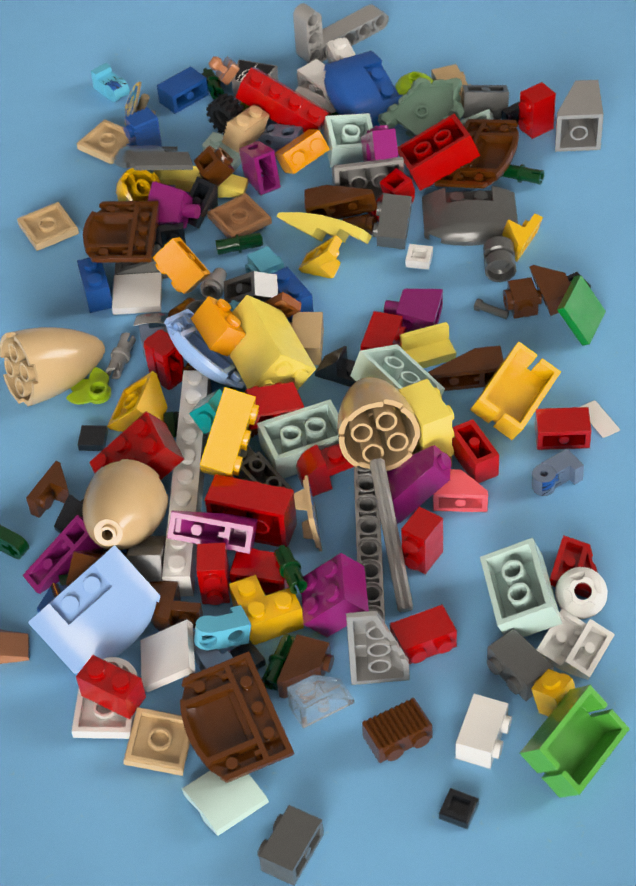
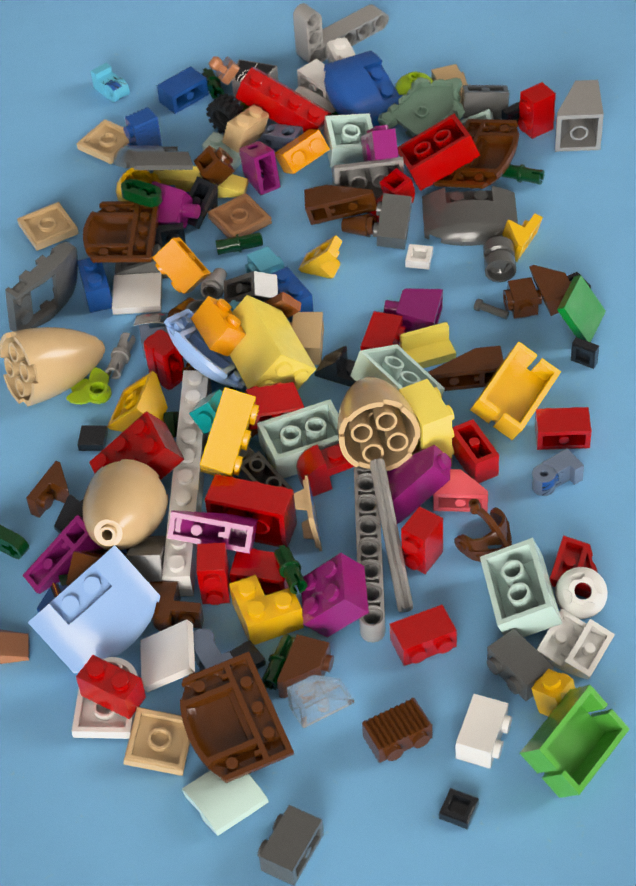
(62, 268): none -> dark grey slope
(131, 104): shield -> none
(141, 193): none -> dark green beam
(222, 630): medium azure leg -> none
(320, 225): light yellow slope -> none
(374, 650): light grey wedge -> none
(498, 536): none -> reddish brown helmet
(584, 353): none -> black tile
(601, 420): white sticker -> none

